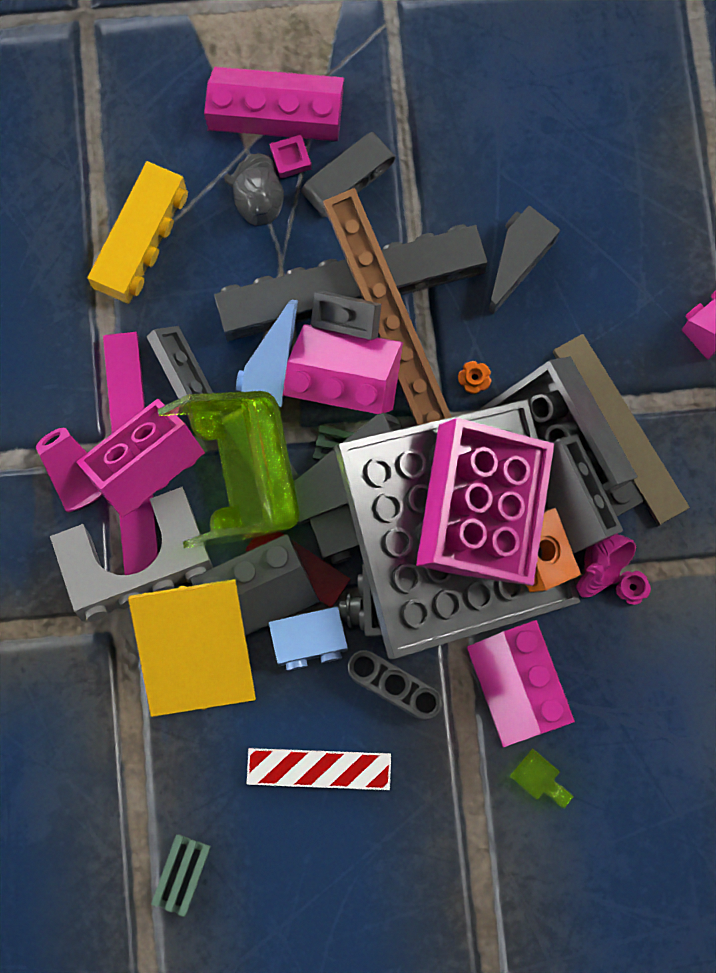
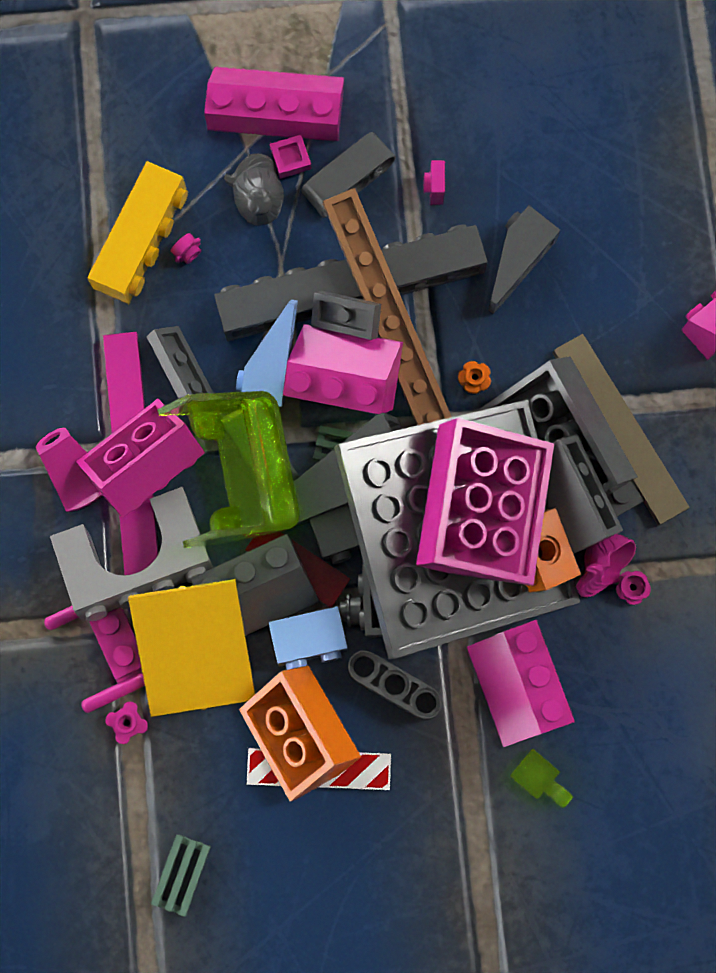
(119, 648): none -> dark pink plate
(136, 726): none -> dark pink plate
(186, 248): none -> dark pink plate
(299, 732): none -> orange slope
(435, 182): none -> dark pink plate

